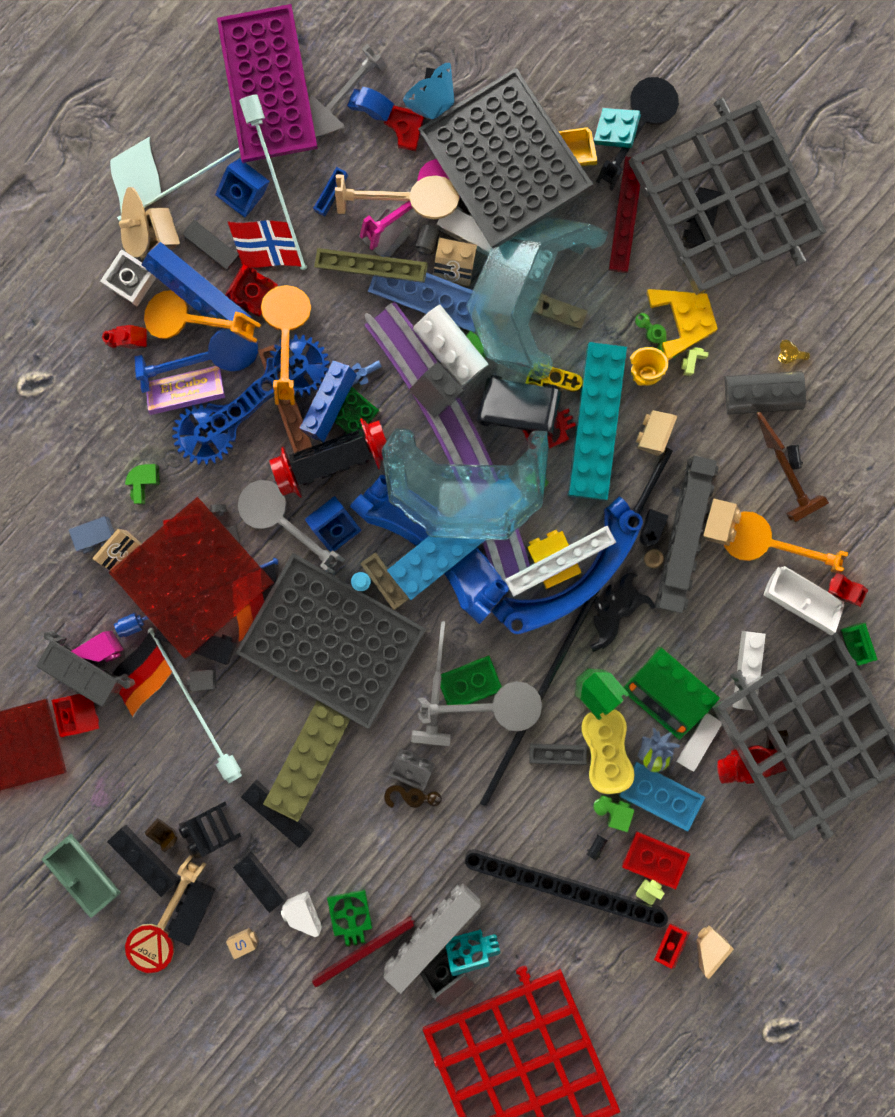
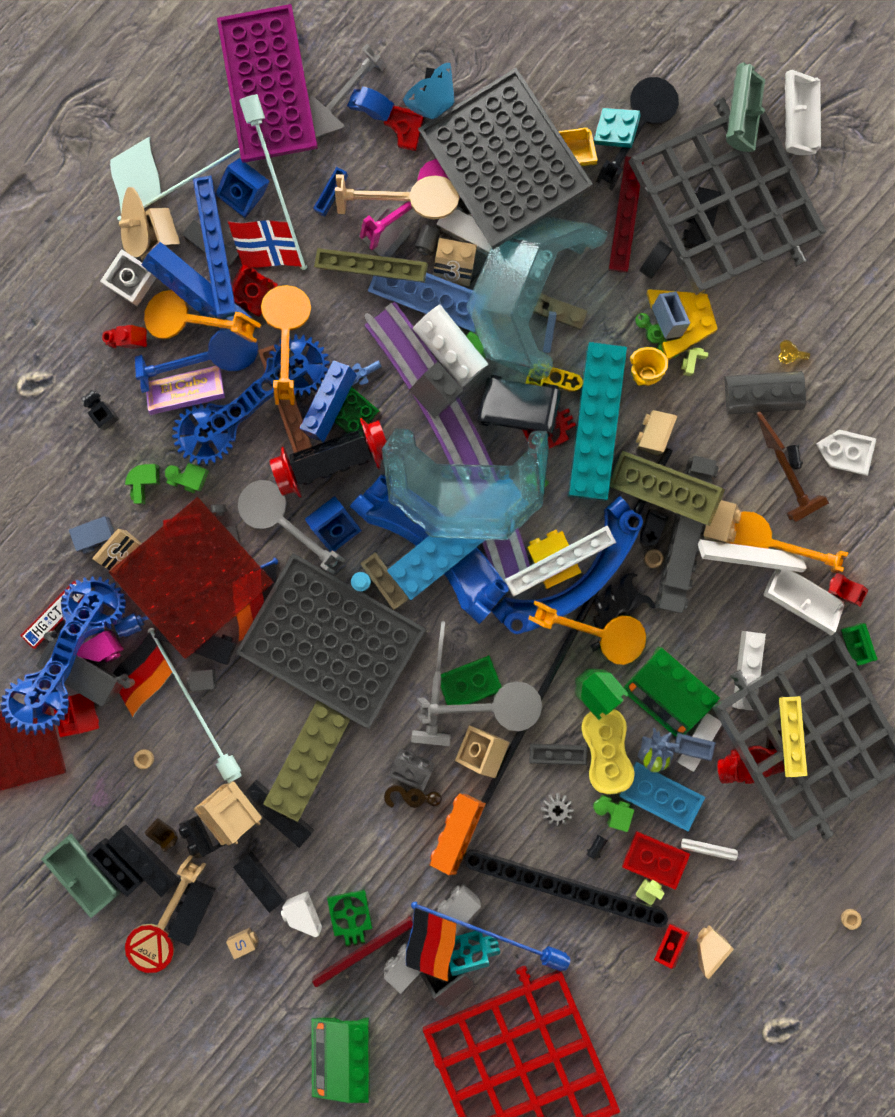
(47, 621): none -> tile
(63, 656): none -> blue beam
(100, 411): none -> black brick
(115, 867): none -> black brick
(143, 759): none -> tan tile
(192, 478): none -> bright green brick
(214, 247): none -> blue tile
(228, 813): none -> tan container
(340, 1059): none -> green piece
(434, 940): none -> flag
(457, 834): none -> orange brick
(482, 752): none -> tan slope
(549, 331): none -> sand blue tile
(562, 814): none -> light grey gear
(620, 639): none -> light orange piece
(655, 259): none -> black tyre
(666, 488): none -> olive plate
(670, 315): none -> sand blue brick
(694, 747): none -> sand blue tile
(709, 849): none -> white axle
(745, 108): none -> sand green container
(751, 556): none -> white tile
(793, 736): none -> light yellow plate
(802, 113): none -> white container
(848, 451): none -> white tile
(851, 919): none -> tan tile

